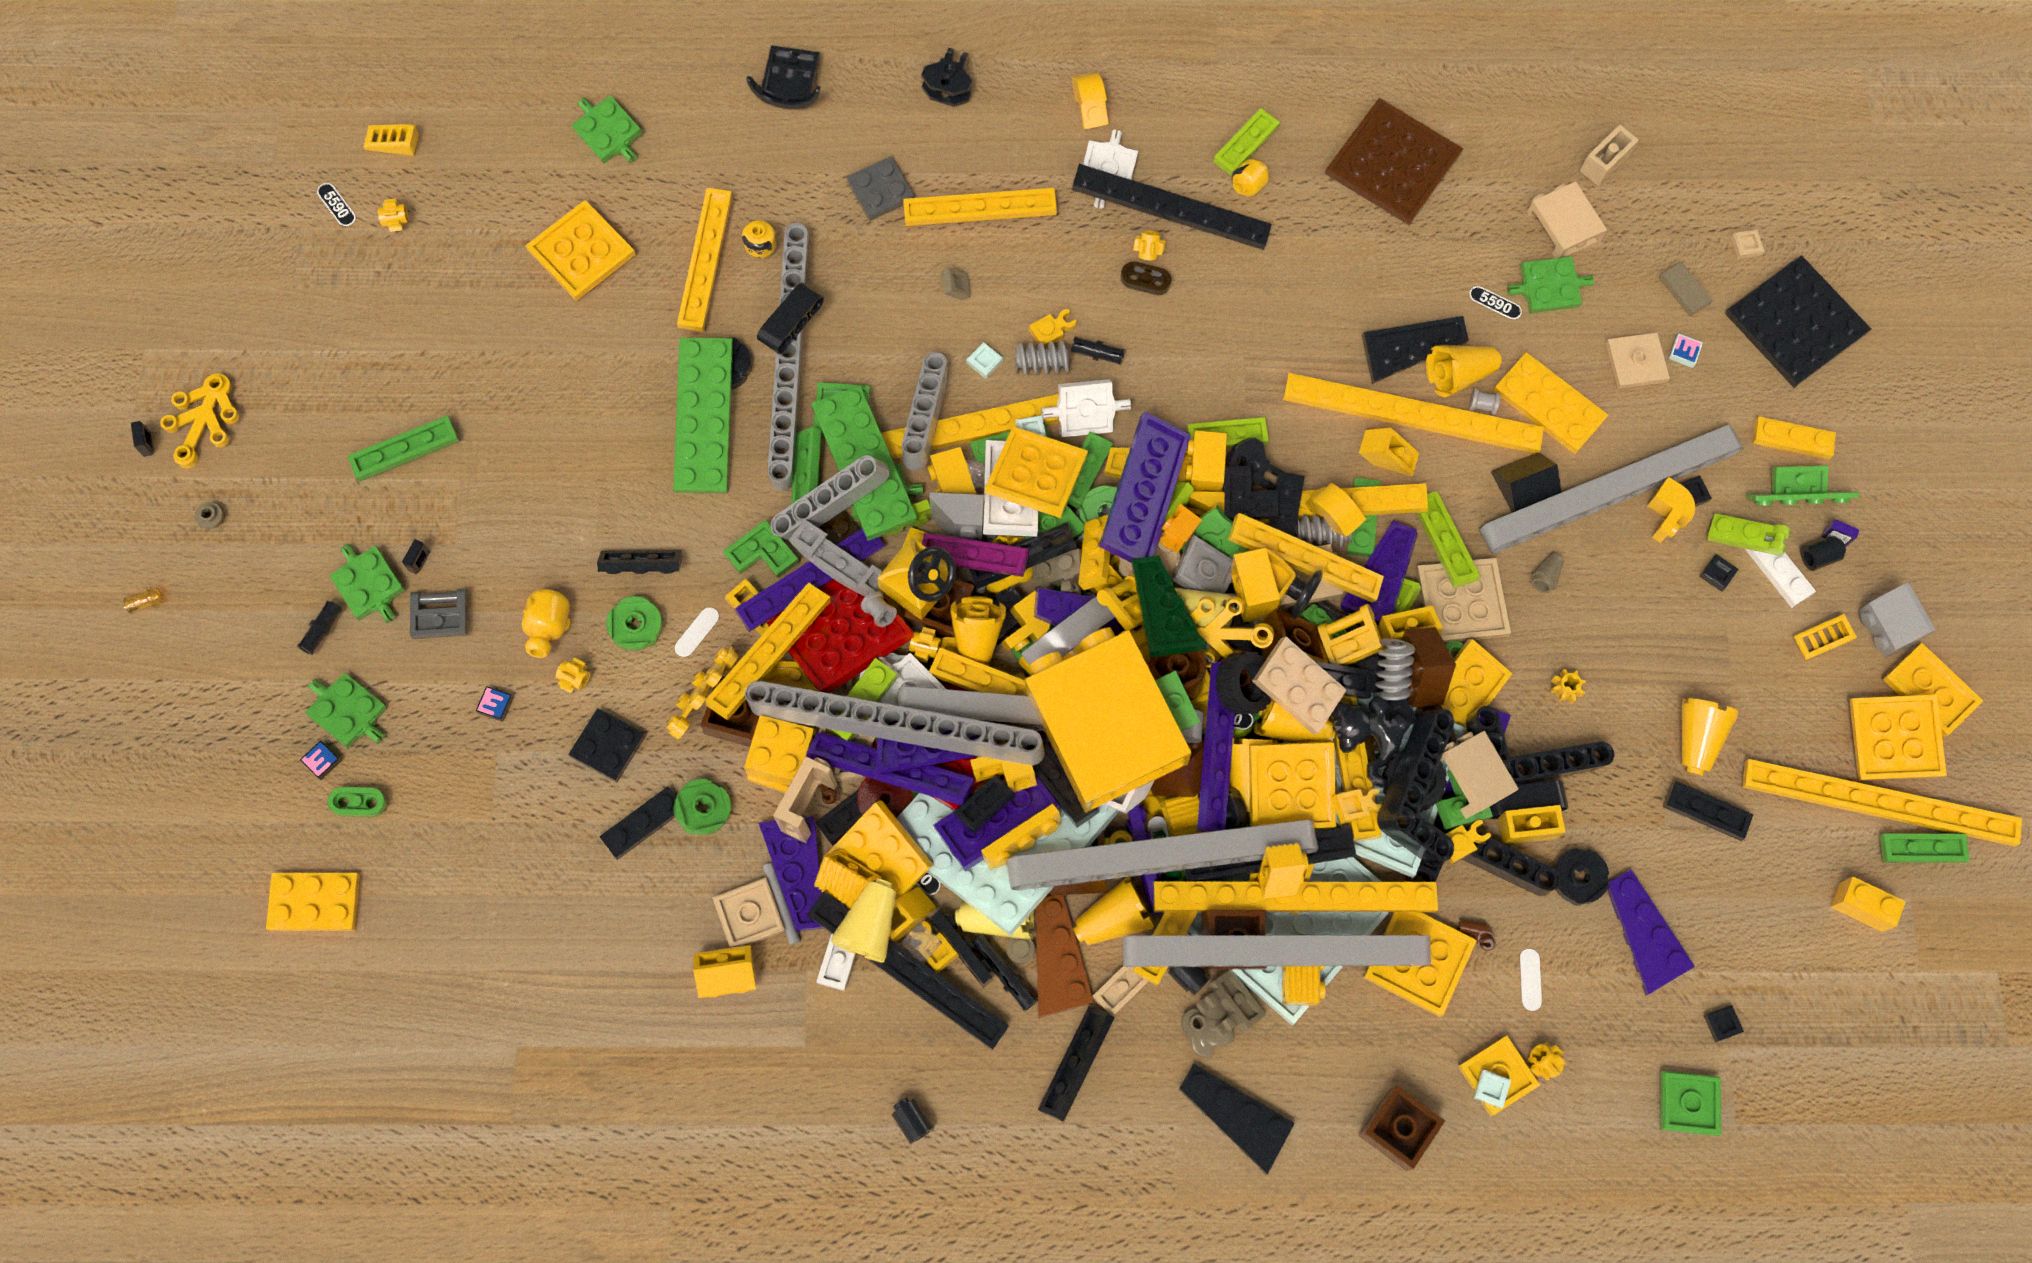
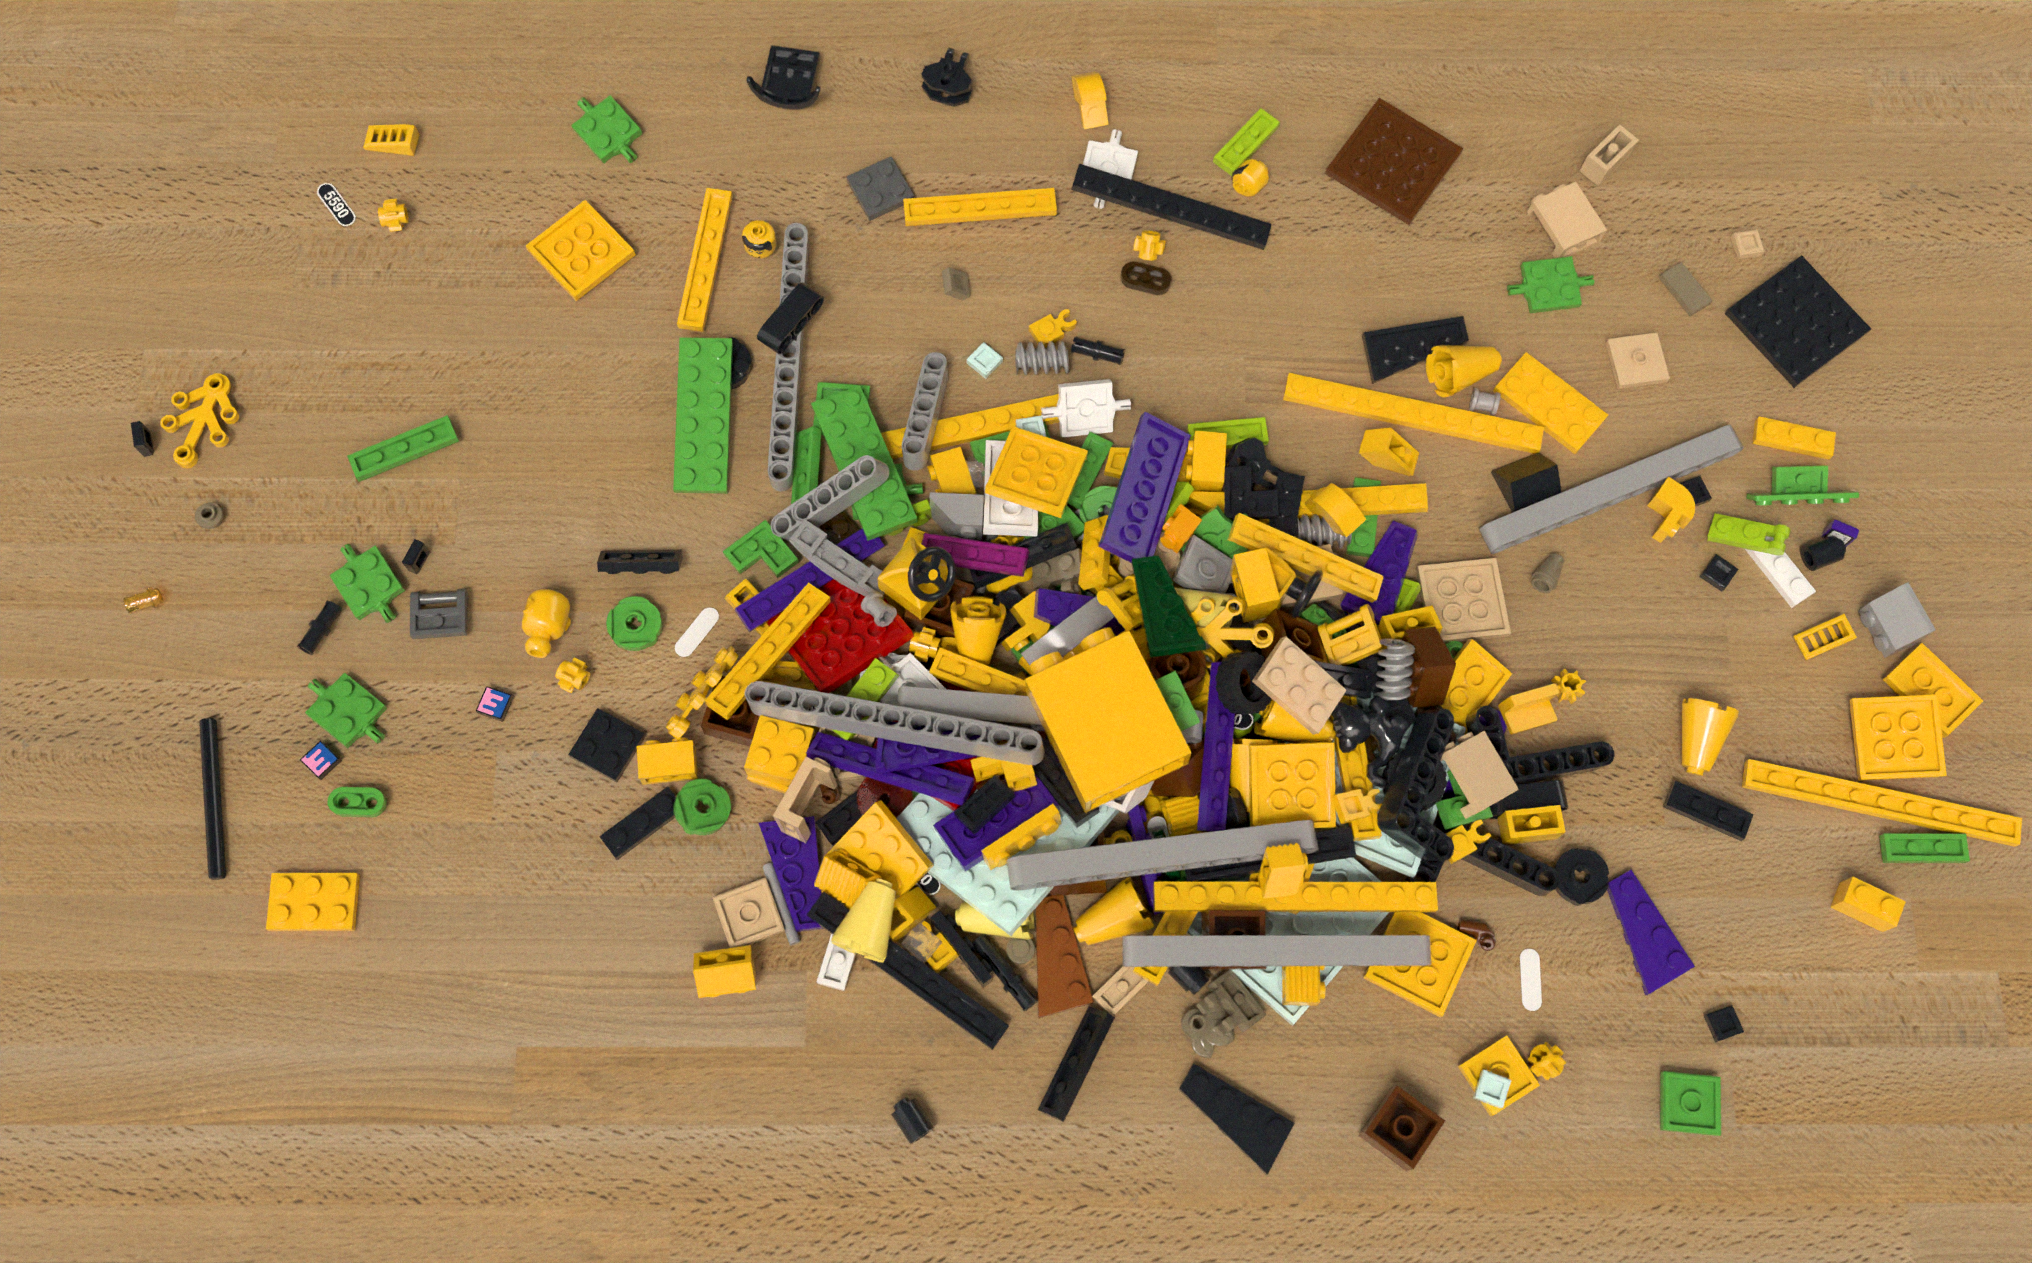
(212, 799): none -> black axle
(667, 761): none -> yellow brick
(1447, 542): lime plate -> none
(1495, 302): black sticker -> none
(1529, 709): none -> yellow panel
(1685, 350): tile -> none

